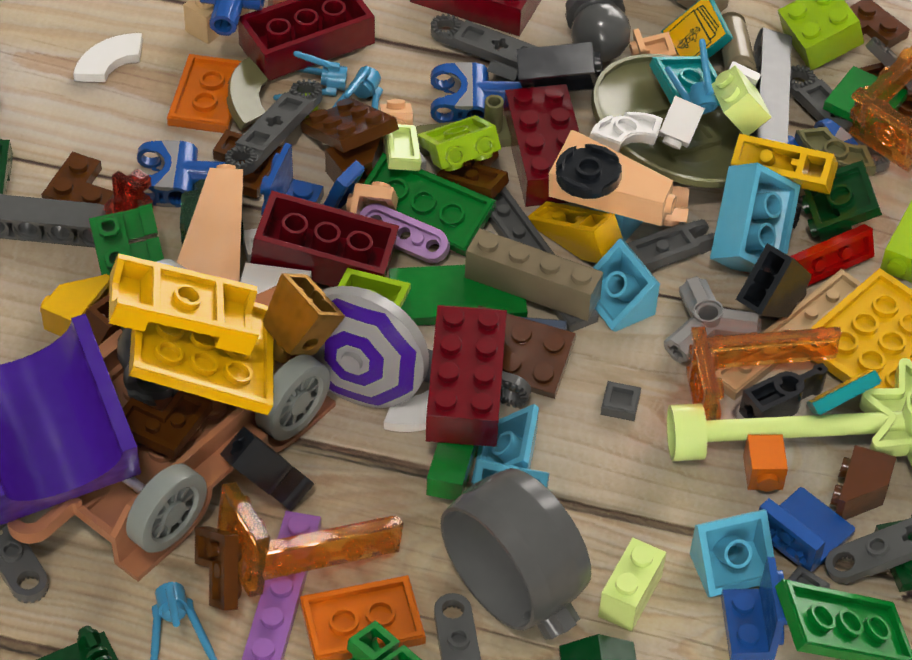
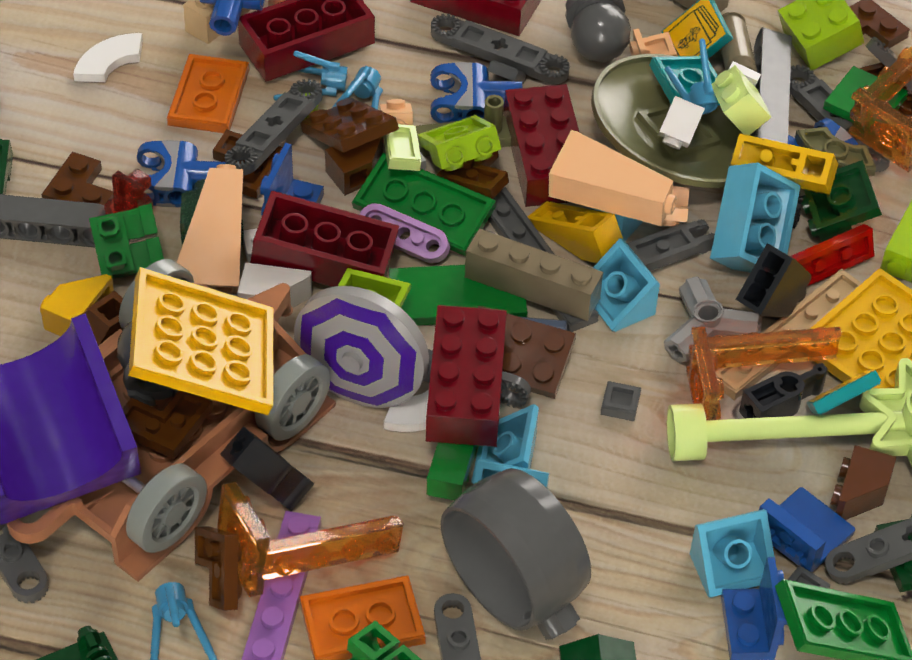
(153, 291): yellow piece -> none
(243, 93): tile -> none
(299, 317): pearl gold torso -> none
(344, 185): blue tile -> none
(368, 194): light nougat bracket -> none
(559, 65): black window -> none
(588, 171): black tile -> none
(626, 129): white tile -> none
(632, 584): yellowish green brick -> none
(765, 462): orange brick -> none

